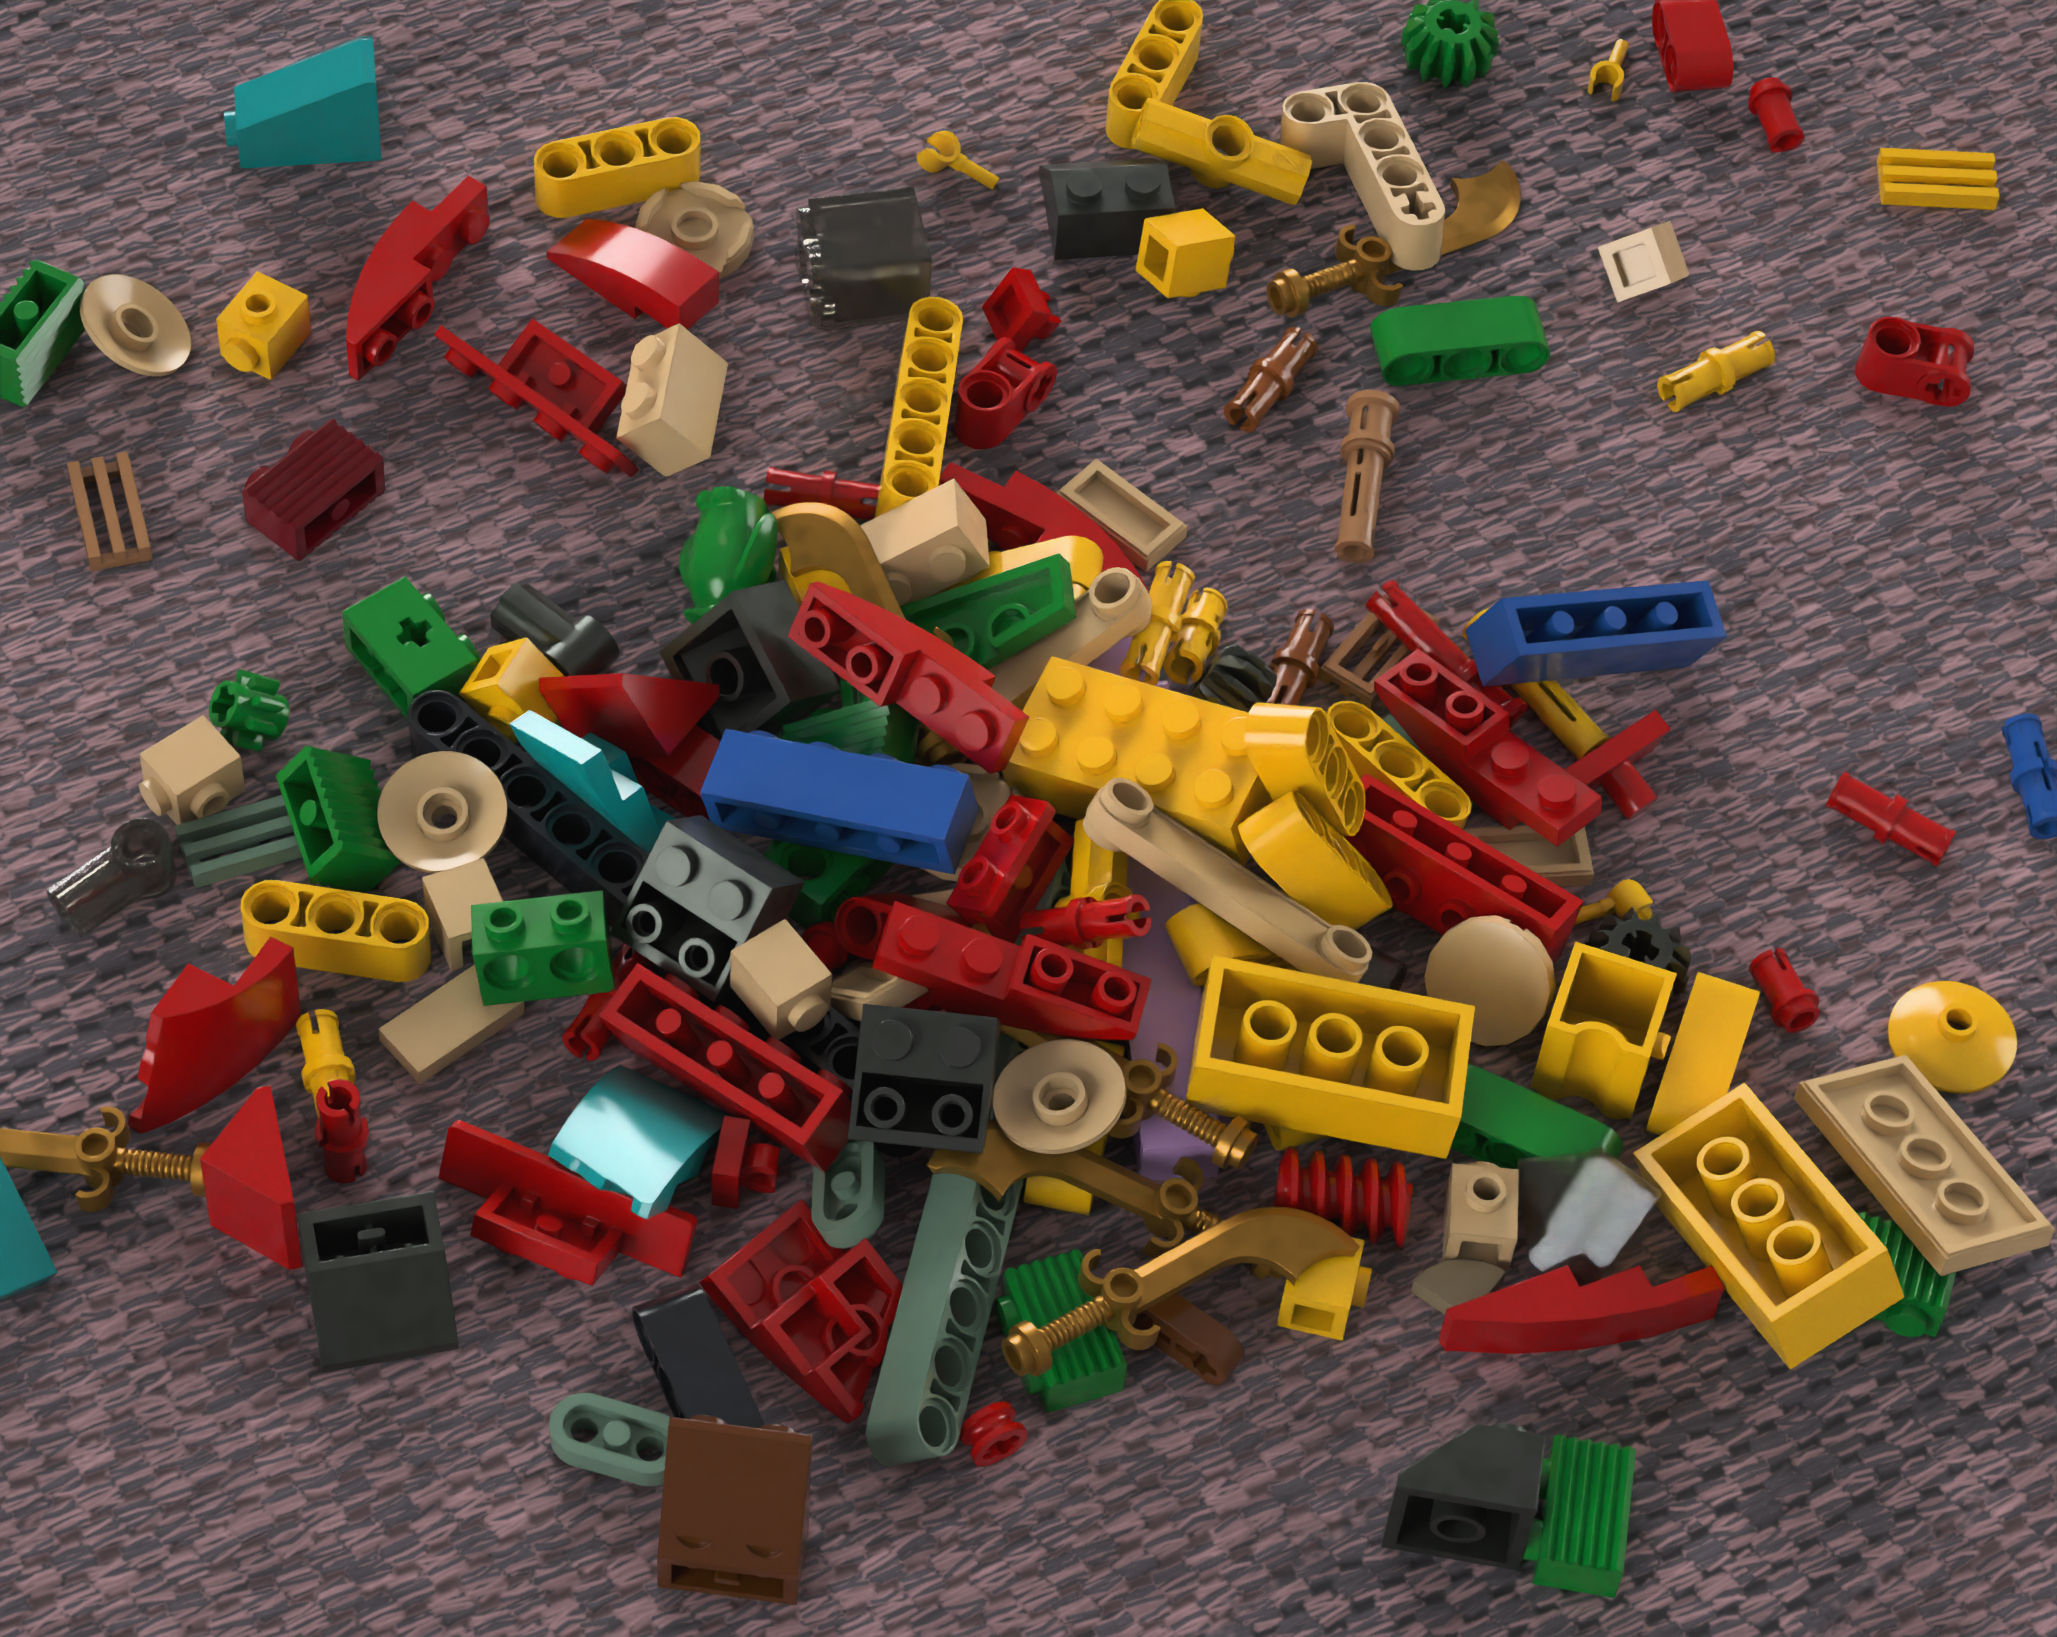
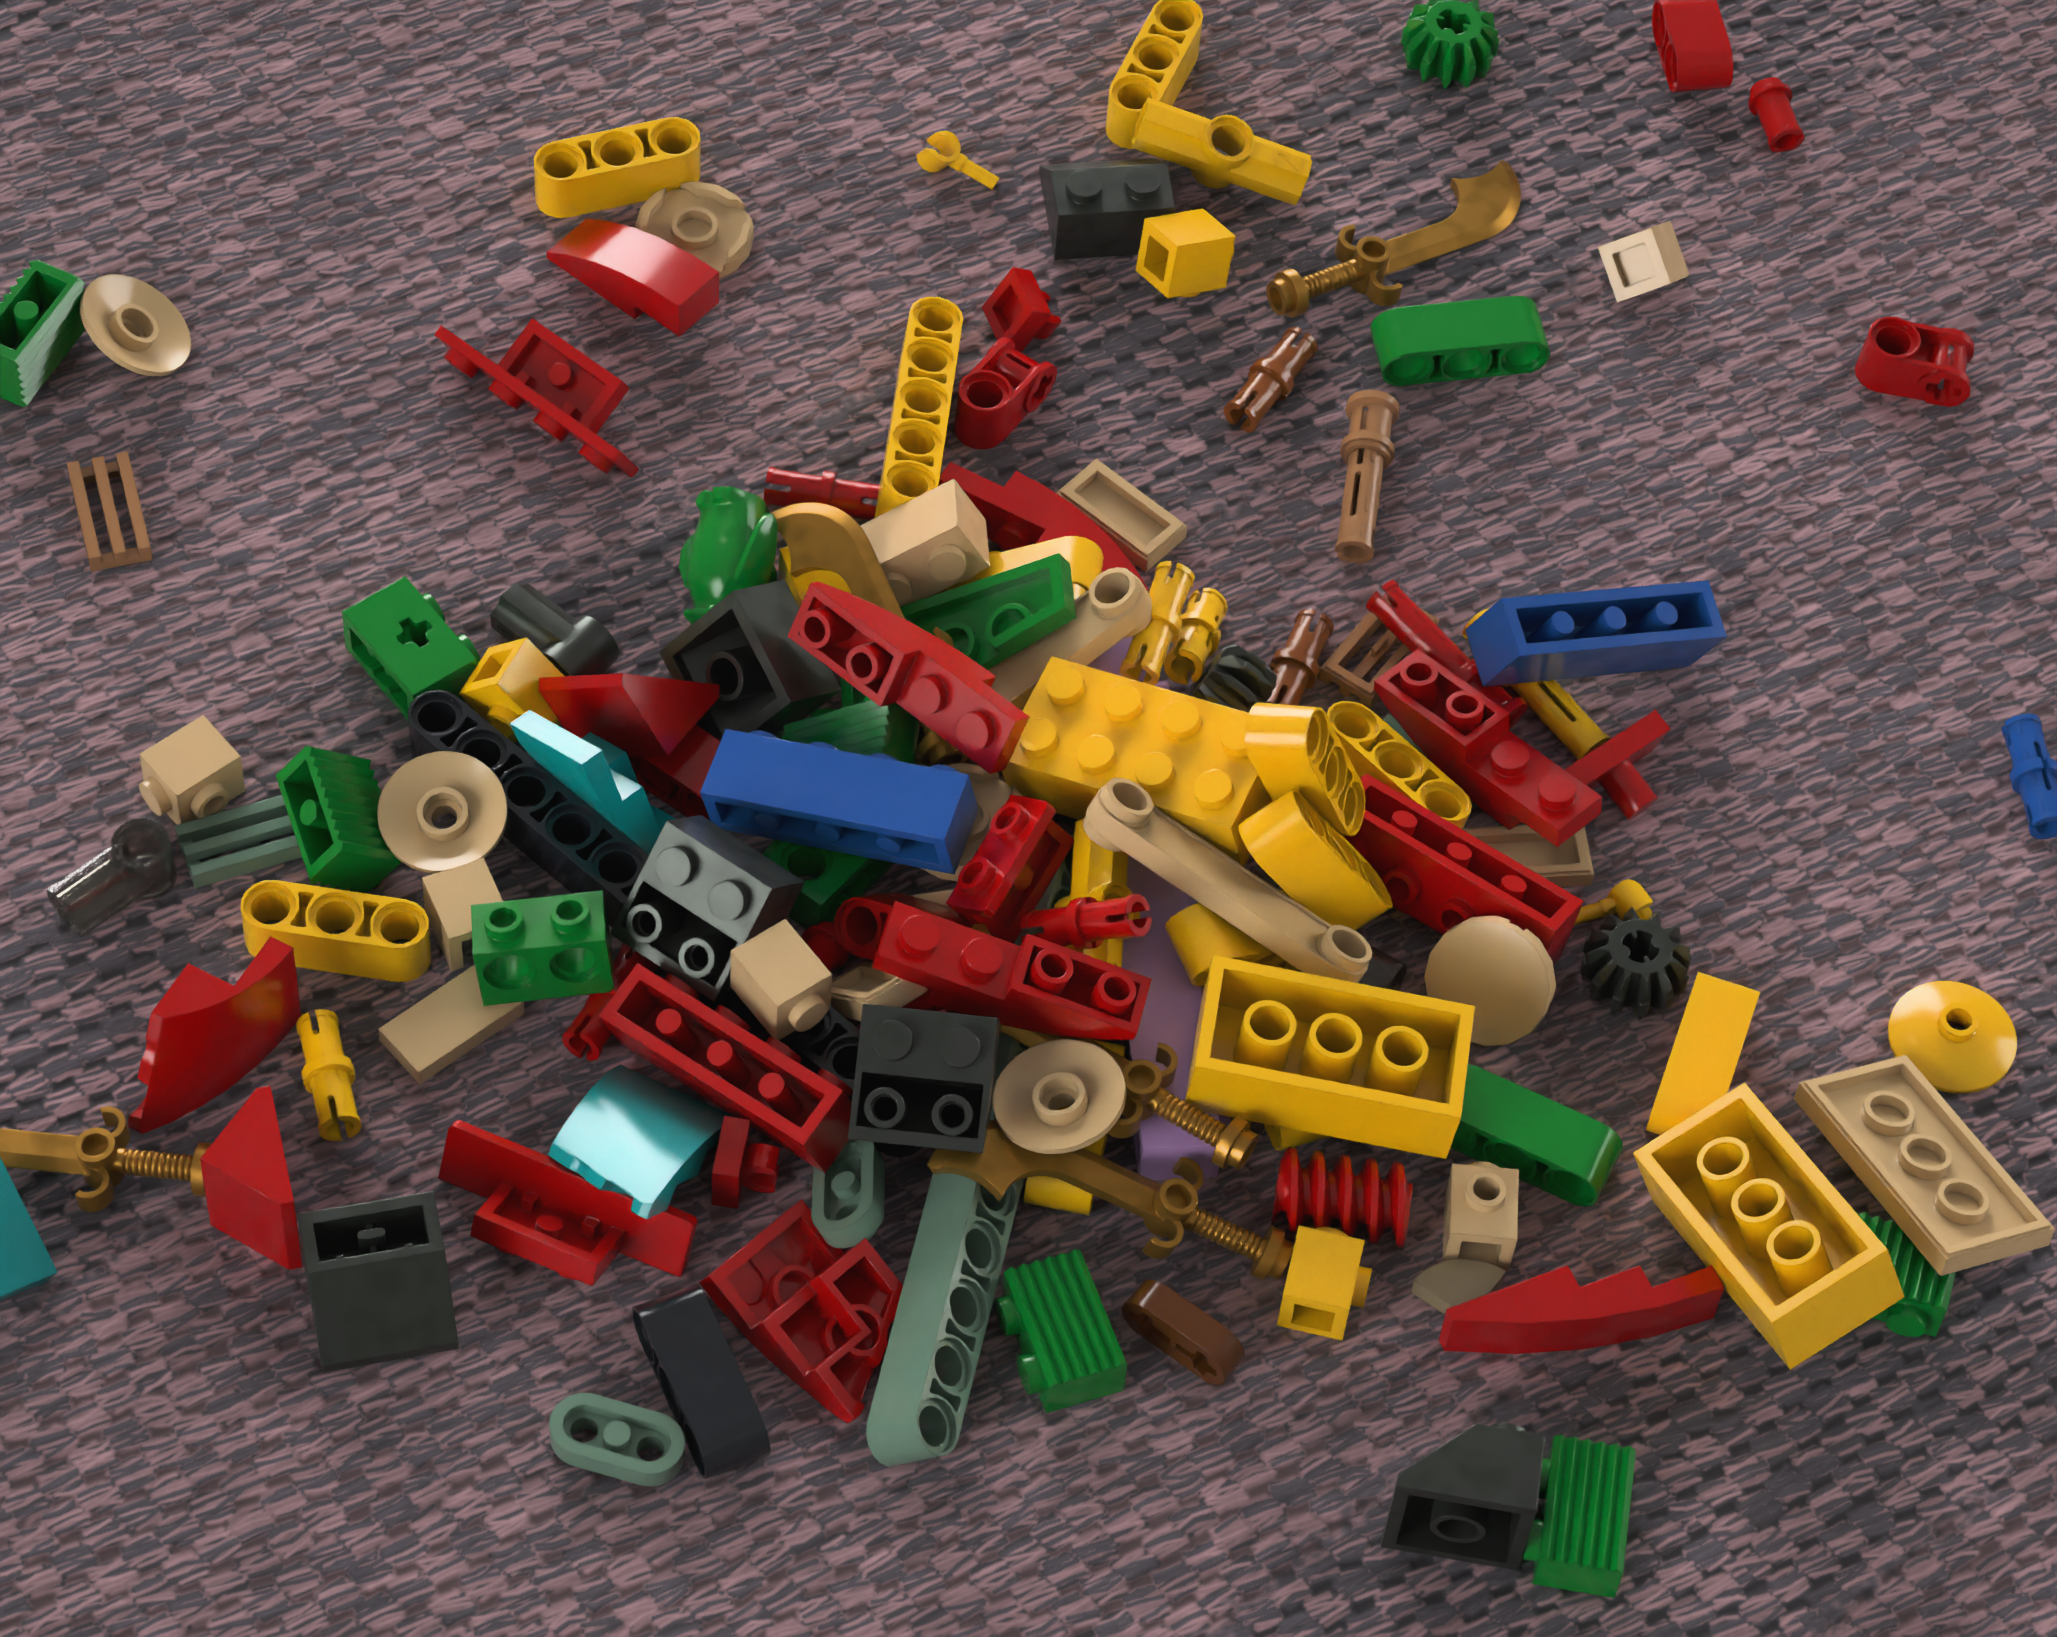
(249, 710): green gear -> none
(263, 326): yellow brick -> none
(310, 111): teal slope -> none
(313, 488): dark red brick -> none
(341, 1131): red pin -> none
(398, 276): red slope -> none
(672, 400): tan brick -> none
(734, 1509): reddish brown slope -> none
(862, 258): clear smoke piece -> none
(993, 1433): red bush -> none
(1266, 1236): pearl gold sword -> none
(1364, 132): tan beam -> none
(1581, 1210): clear smoke slope -> none
(1604, 1030): yellow piece -> none
(1610, 70): yellow hand -> none
(1716, 371): yellow pin -> none
(1791, 1002): red pin -> none
(1890, 819): red pin -> none
(1937, 171): yellow tile -> none

